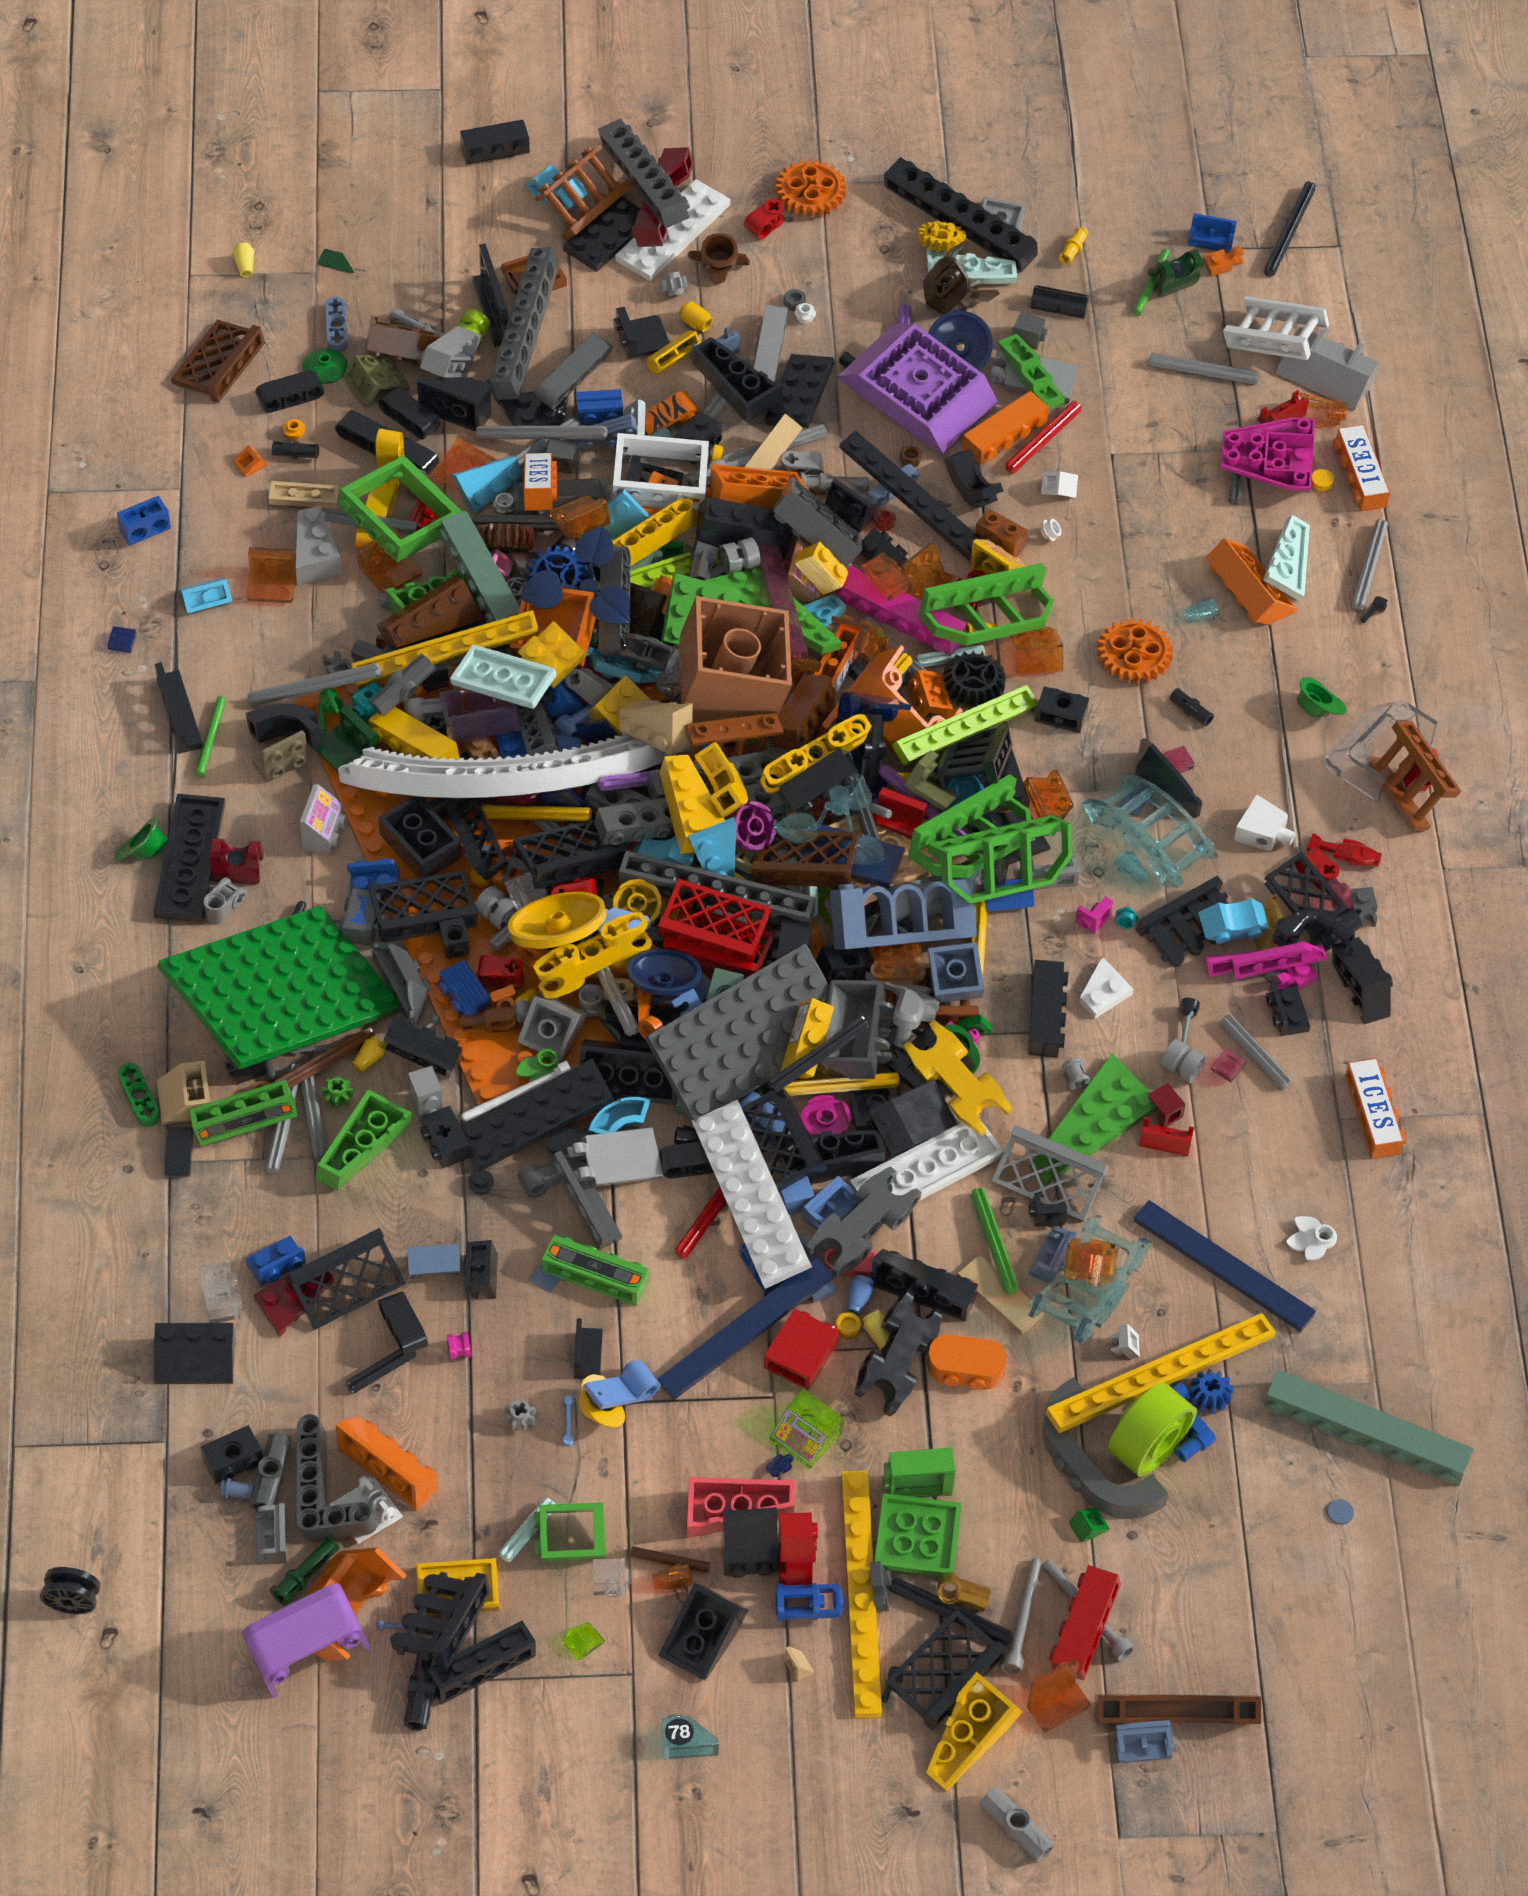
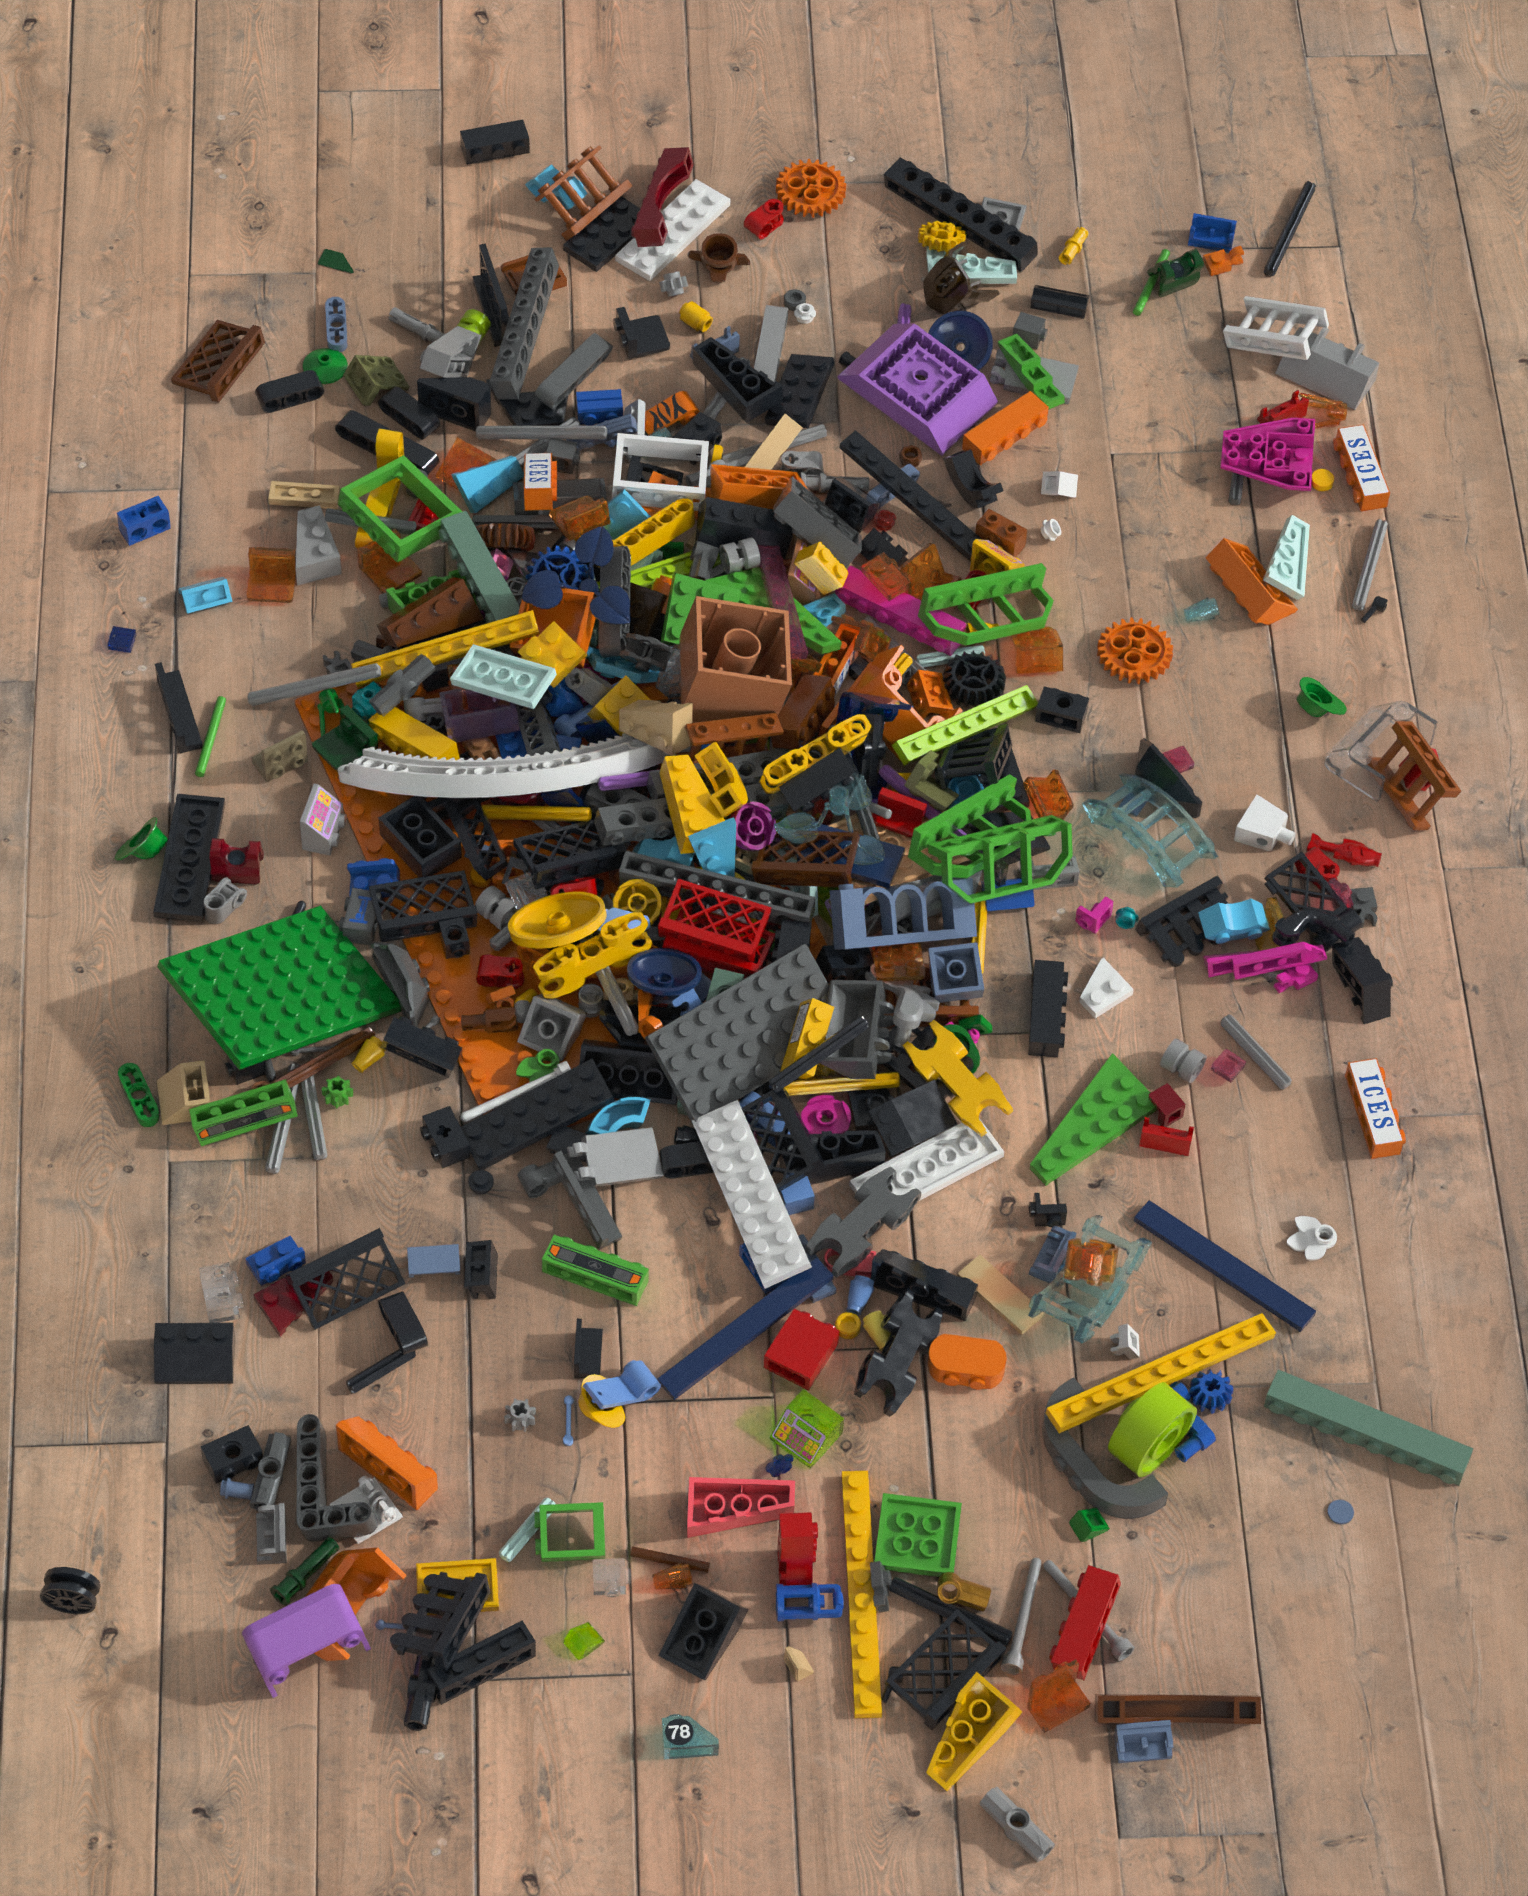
(179, 1151): black slope -> none
(244, 259): light yellow cone -> none
(249, 461): orange slope -> none
(284, 720): black arch -> none
(294, 429): light orange plate -> none
(295, 449): black pin -> none
(363, 1137): bright green wedge -> none
(398, 340): reddish brown wedge -> none
(424, 1092): light grey brick -> none
(458, 1345): dark pink wheel -> none
(463, 989): blue brick -> none
(504, 503): white plate -> none
(545, 1280): sand blue piece -> none
(644, 173): dark grey brick -> none
(672, 349): yellow piece -> none
(701, 1224): red axle -> none
(750, 1542): black slope -> none
(834, 1198): medium blue hinge -> none
(920, 1473): bright green window -> none
(994, 1241): bright green axle -> none
(1043, 437): red axle -> none
(1058, 1152): light grey fence -> none
(1076, 1074): light grey bush -> none
(1131, 866): clear light blue cone -> none
(1182, 699): black pin -> none
(1189, 1008): black hinge -> none
(1203, 368): light grey axle -> none
(1287, 1010): black bracket -> none

